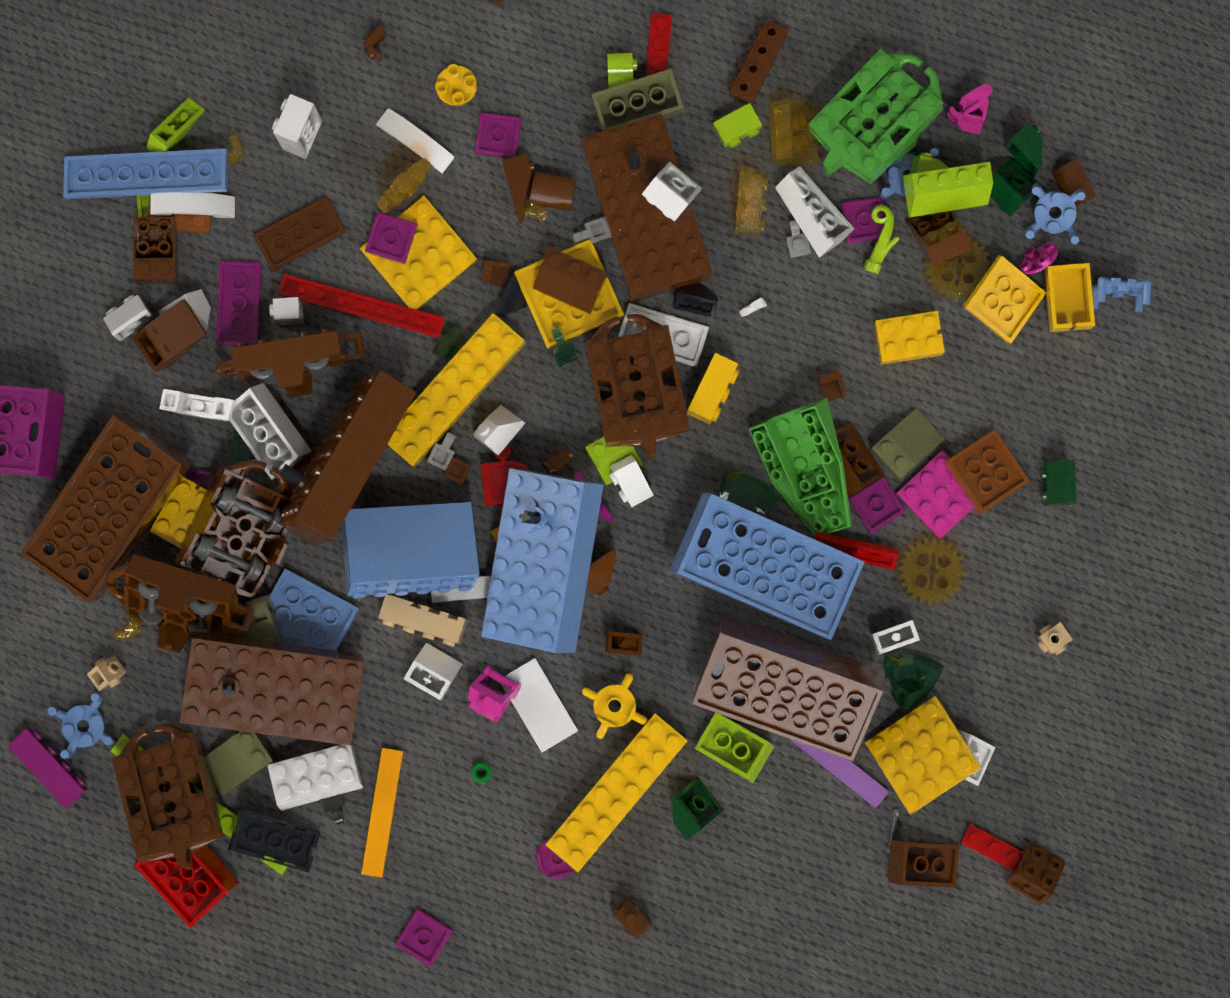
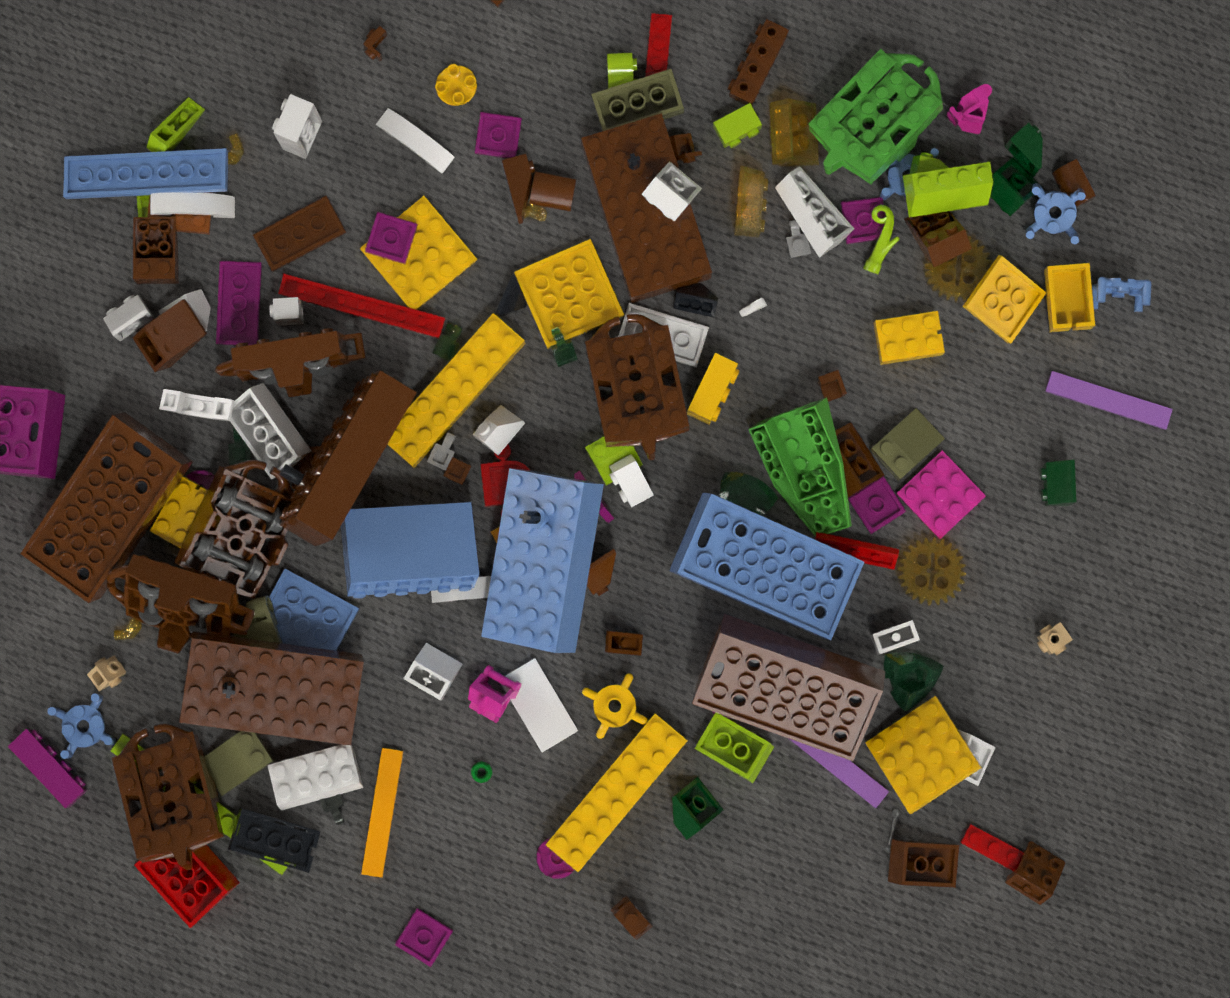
(405, 185): clear yellow gear -> none
(422, 619): tan wedge -> none
(496, 273): reddish brown panel -> none
(557, 462): reddish brown cone -> none
(570, 280): reddish brown slope -> none
(595, 231): light grey plate -> none
(684, 148): none -> reddish brown bracket
(987, 472): dark orange plate -> none
(1038, 258): dark pink dish -> none
(1108, 400): none -> medium lavender tile

